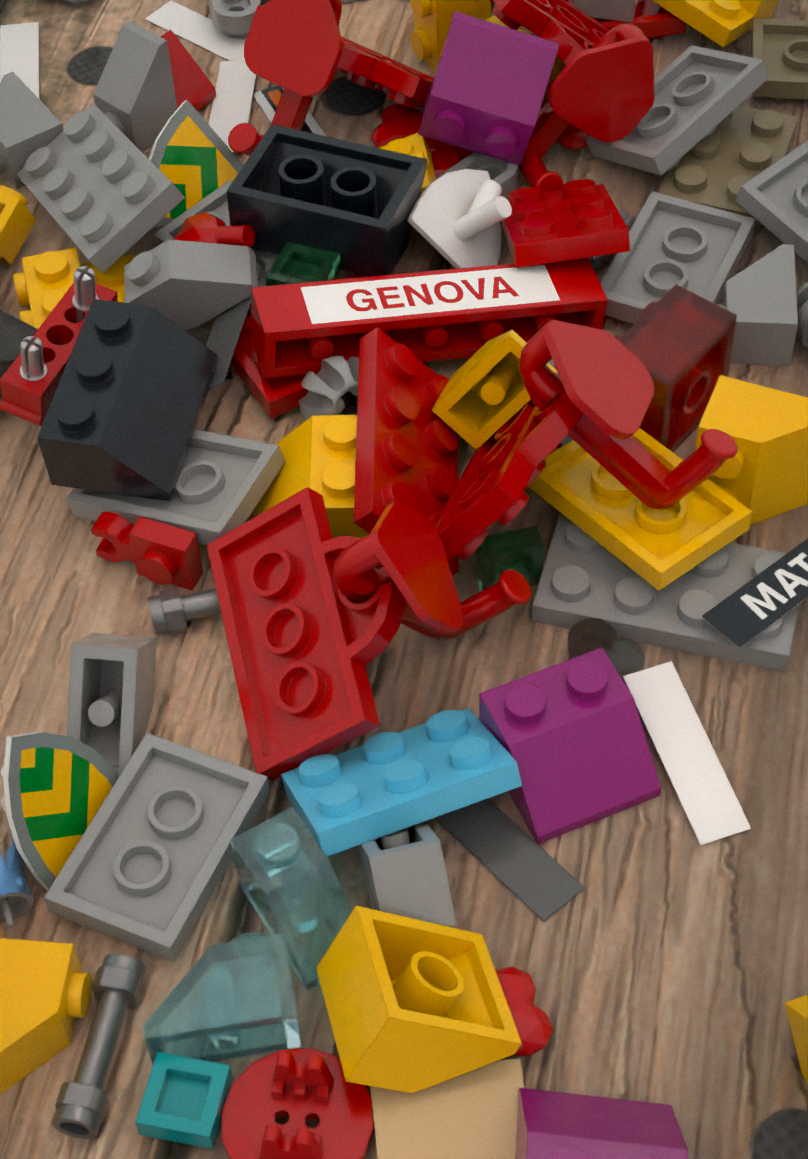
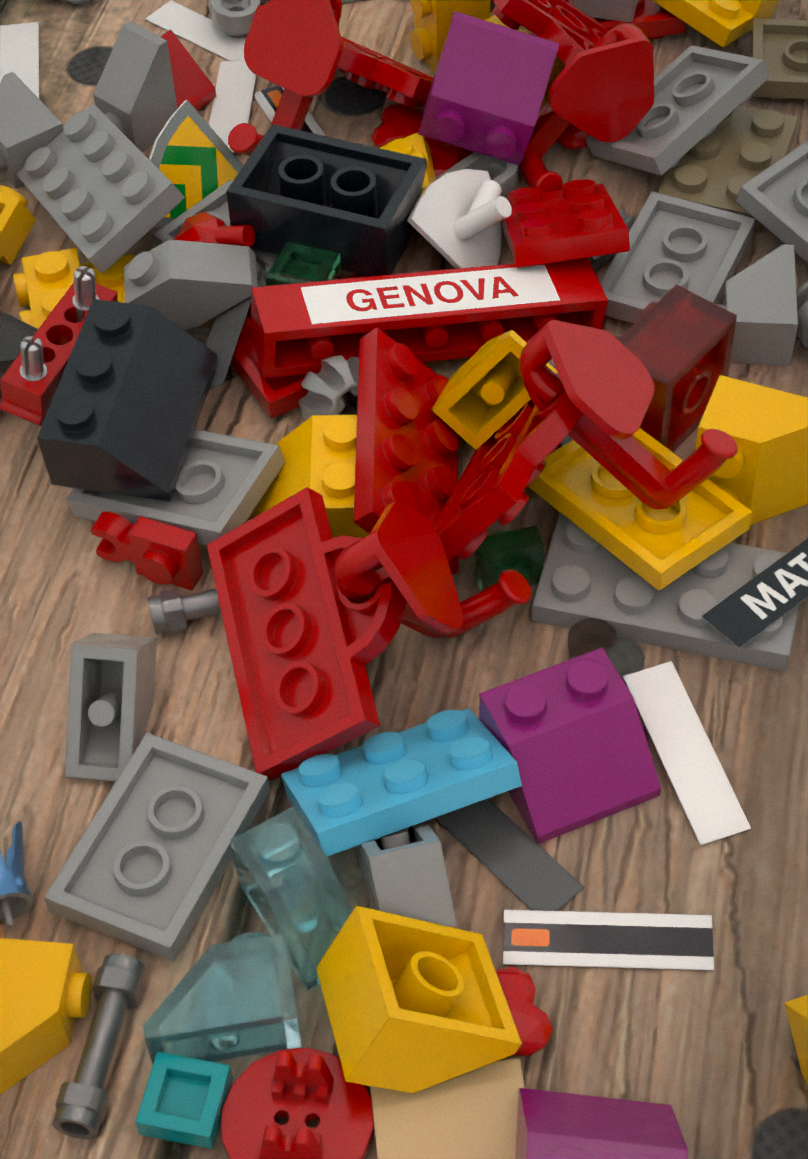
(51, 797): shield -> none
(608, 940): none -> sticker

